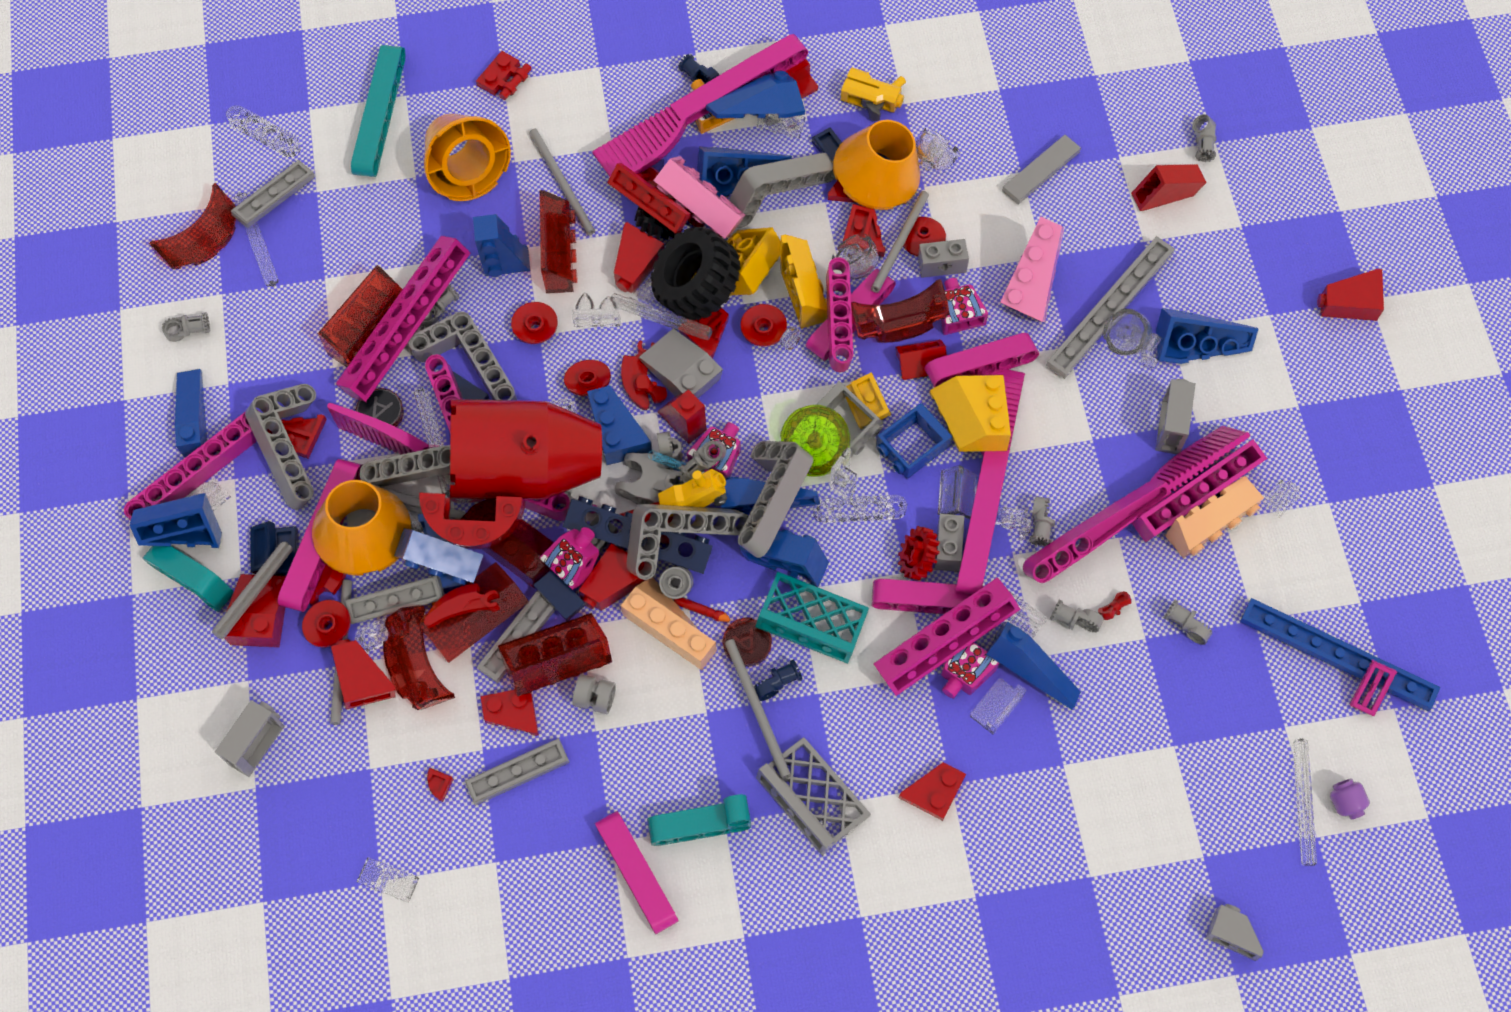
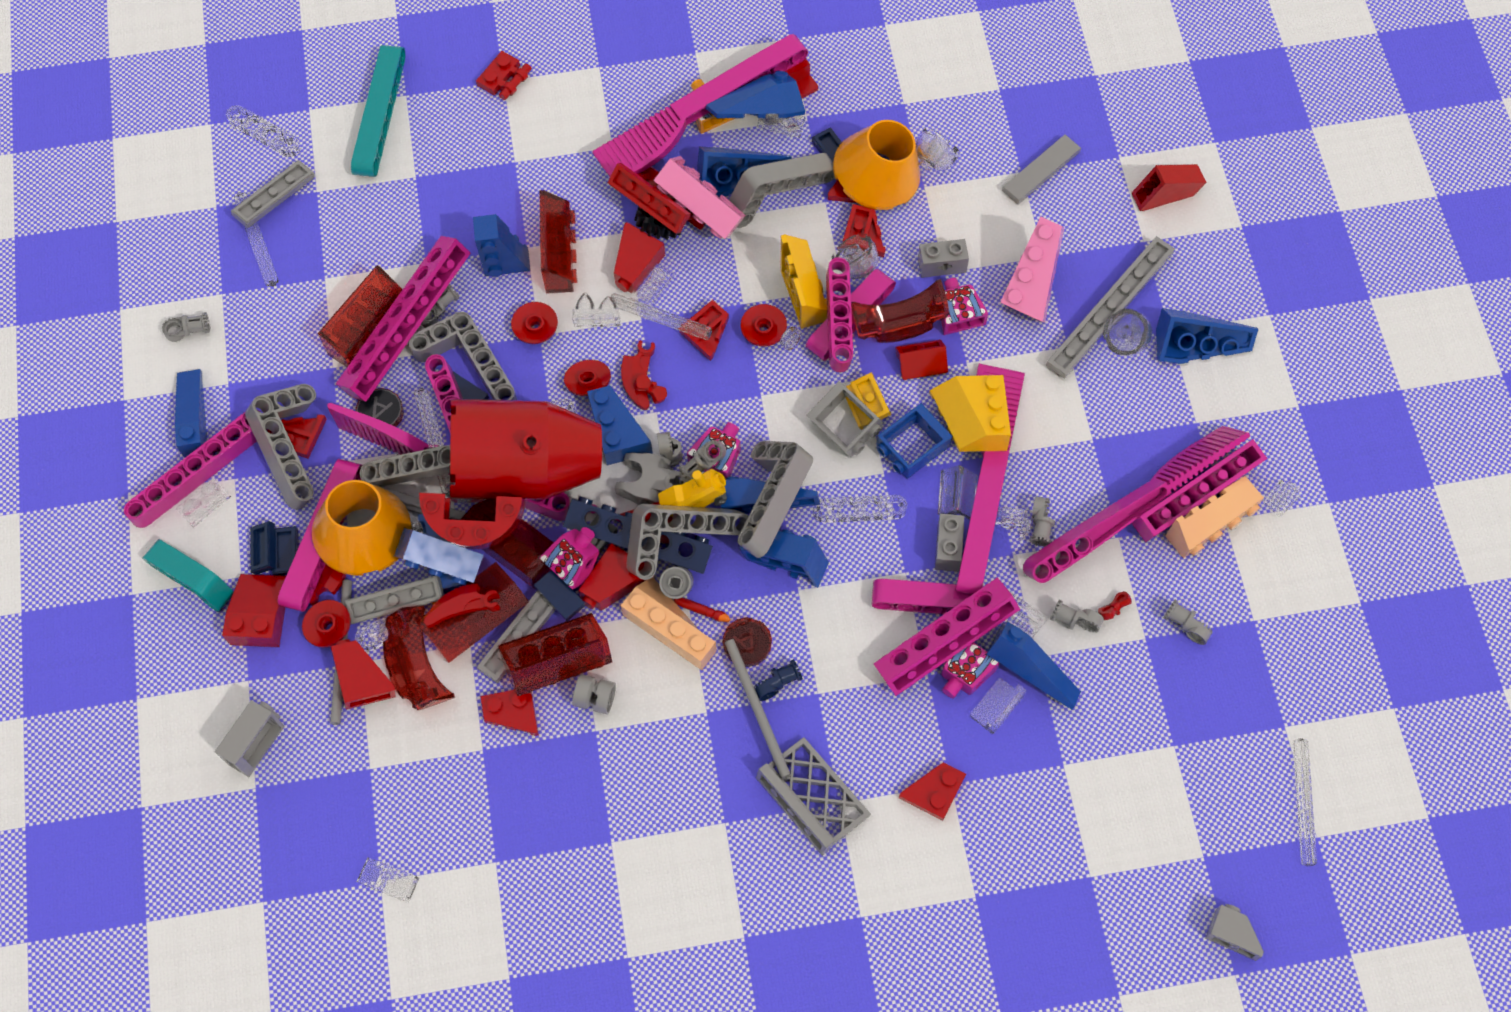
(177, 522): blue wedge -> none
(202, 238): clear red windscreen -> none
(252, 590): light grey axle -> none
(439, 783): red tile -> none
(472, 169): light orange cone -> none
(517, 771): light grey tile -> none
(588, 227): light grey piece -> none
(636, 872): dark pink beam -> none
(667, 461): medium azure piece -> none
(681, 365): light grey slope -> none
(685, 415): red slope -> none
(696, 70): dark blue connector -> none
(700, 822): teal beam -> none
(711, 285): black tyre -> none
(757, 253): yellow wedge -> none
(809, 635): teal fence -> none
(820, 433): clear neon green tile -> none
(842, 478): clear panel -> none
(872, 93): yellow piece -> none
(898, 244): light grey piece -> none
(918, 553): red gear -> none
(934, 231): red dish -> none
(984, 359): dark pink beam -> none
(1147, 359): clear arm -> none
(1175, 416): light grey window -> none
(1208, 136): light grey connector -> none
(1336, 652): blue plate -> none
(1349, 798): medium lavender head -> none
(1354, 297): red slope -> none
(1382, 668): dark pink tile -> none

